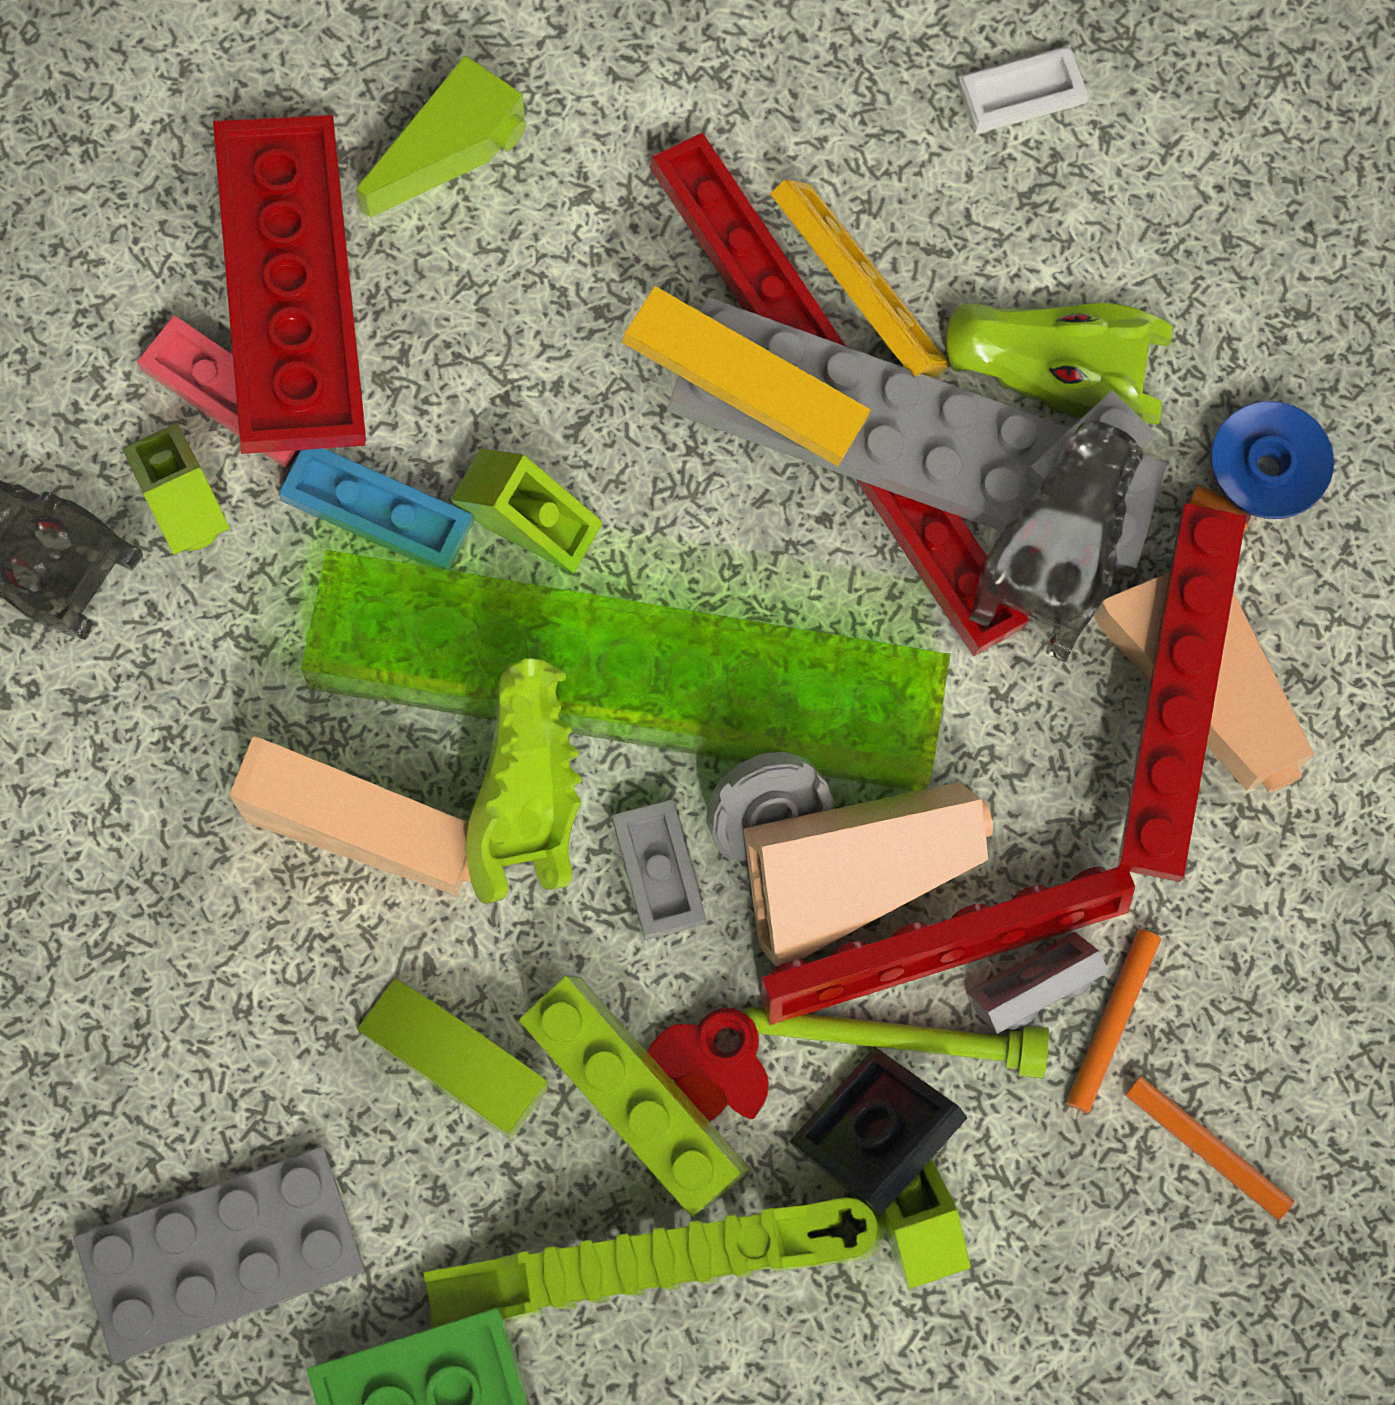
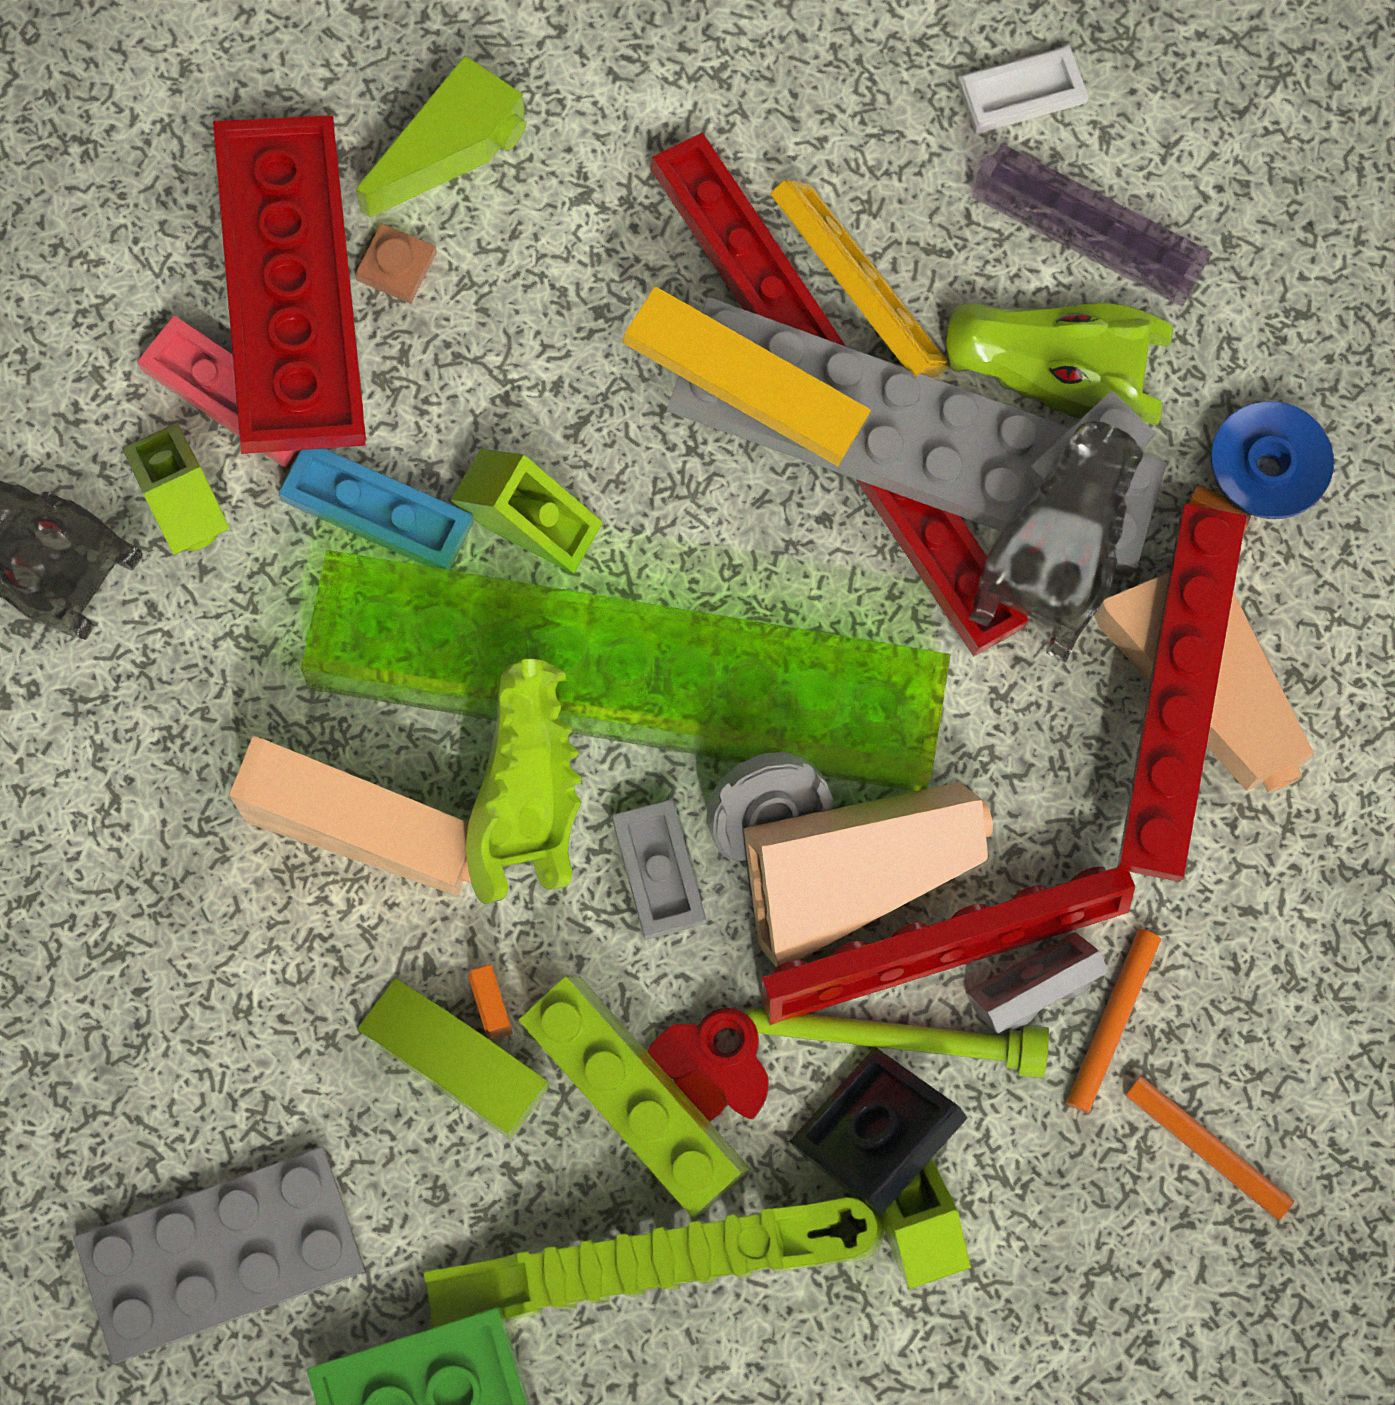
(396, 263): none -> nougat plate
(490, 1002): none -> orange tile
(1090, 224): none -> clear purple fence

